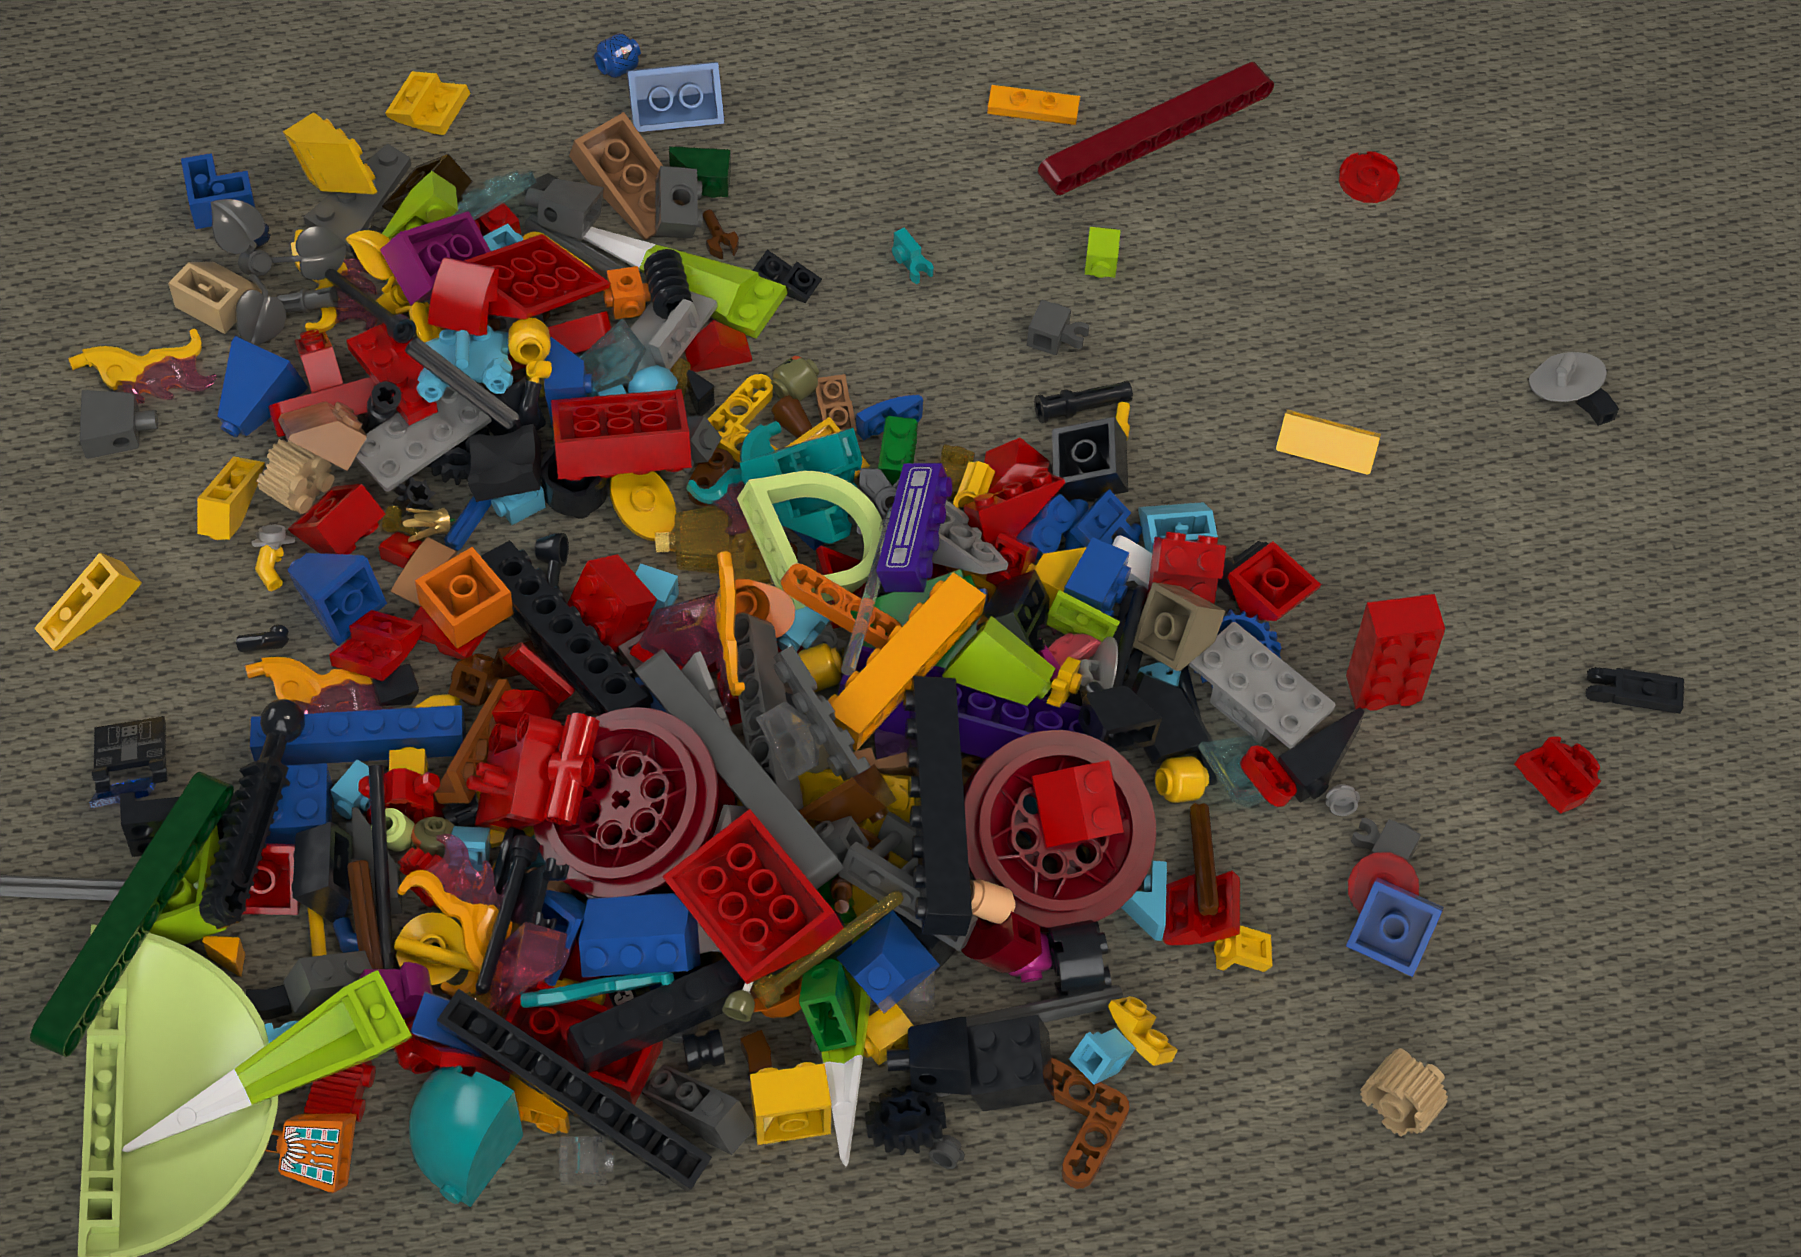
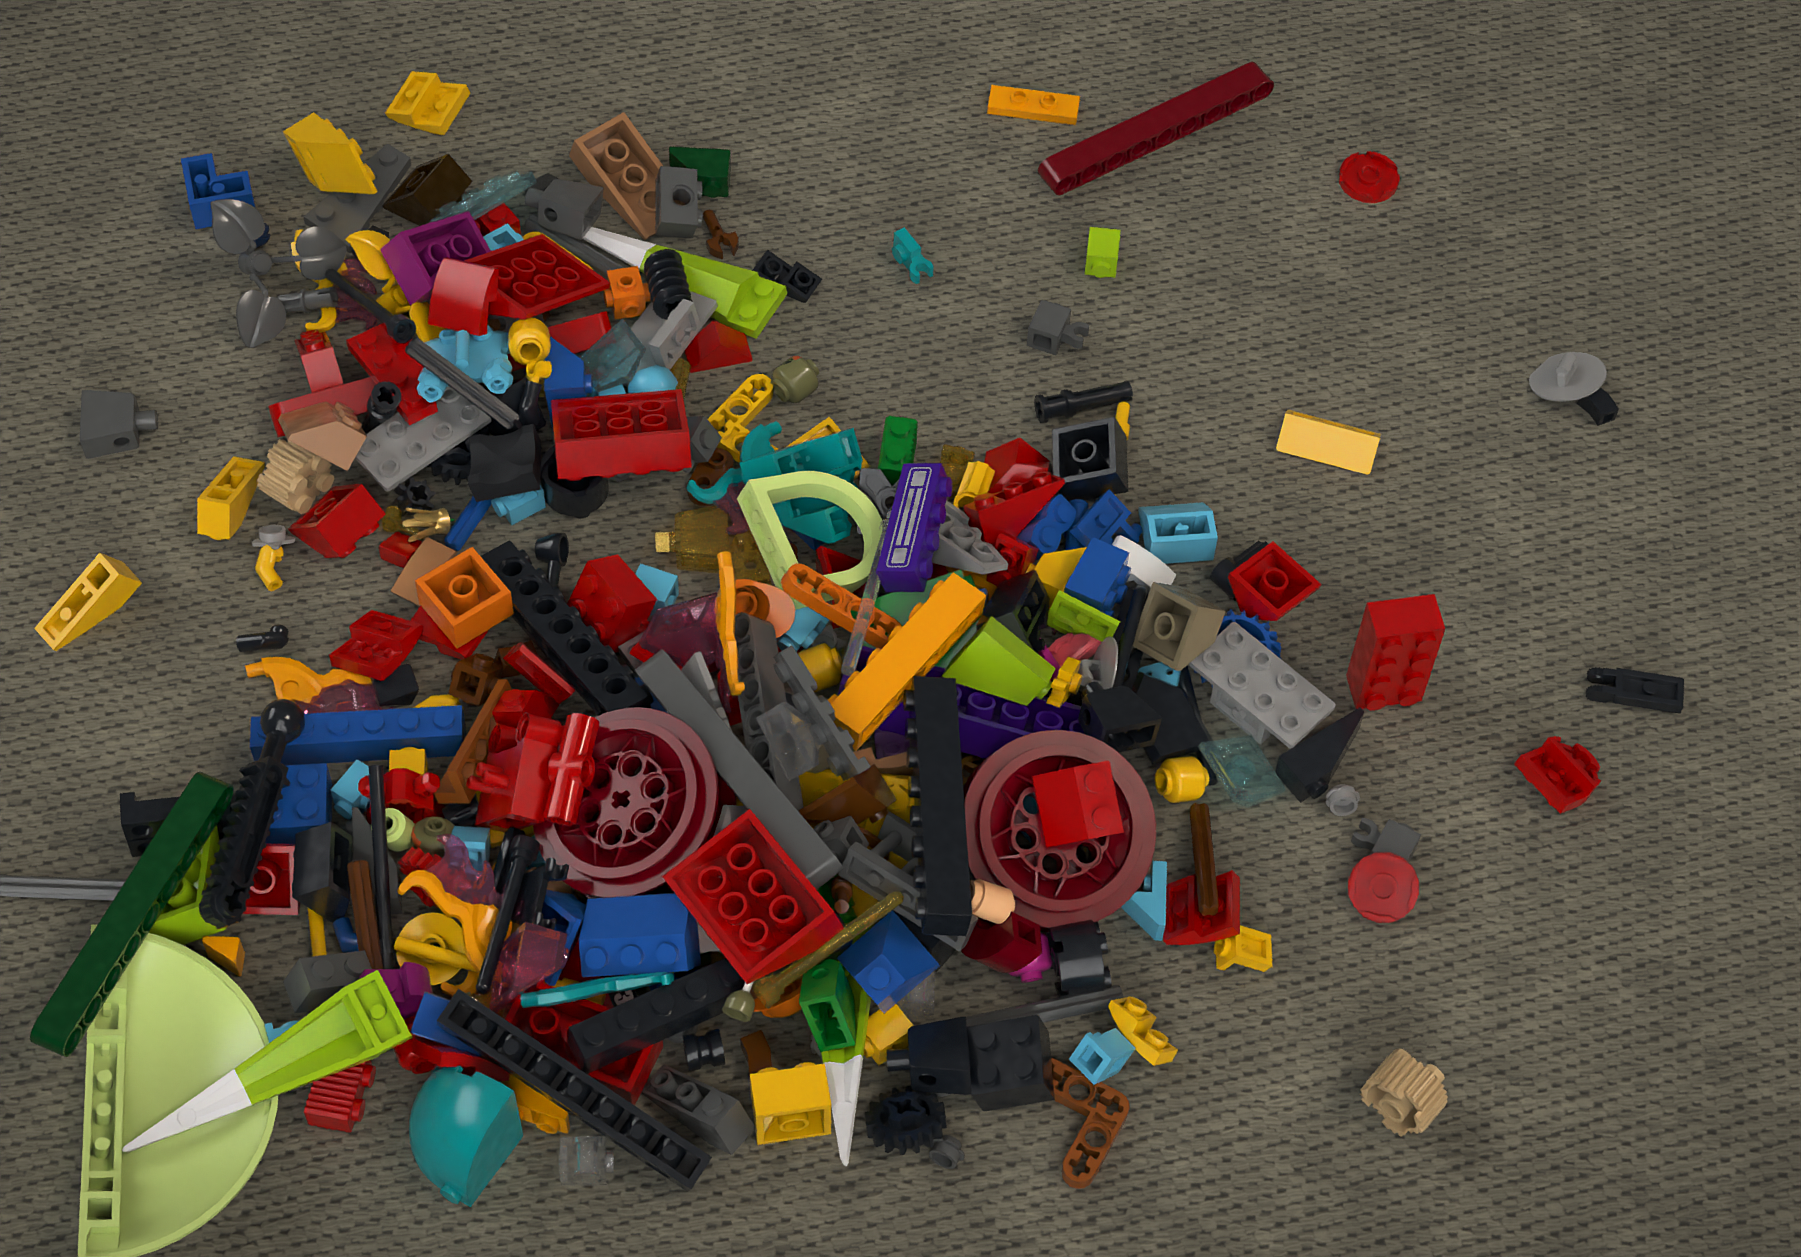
(129, 747): black flag -> none
(141, 787): clear blue piece -> none
(149, 373): piece -> none
(209, 293): tan slope -> none
(253, 383): blue slope -> none
(270, 1002): black piece -> none
(315, 1149): torso -> none
(337, 590): blue slope -> none
(427, 202): lime slope -> none
(617, 55): blue head -> none
(643, 503): yellow piece -> none
(675, 96): medium blue slope -> none
(700, 392): black slope -> none
(791, 416): reddish brown cone -> none
(834, 401): medium nougat slope -> none
(872, 419): blue slope -> none
(1188, 563): red plate -> none
(1268, 776): red beam -> none
(1394, 926): blue brick -> none

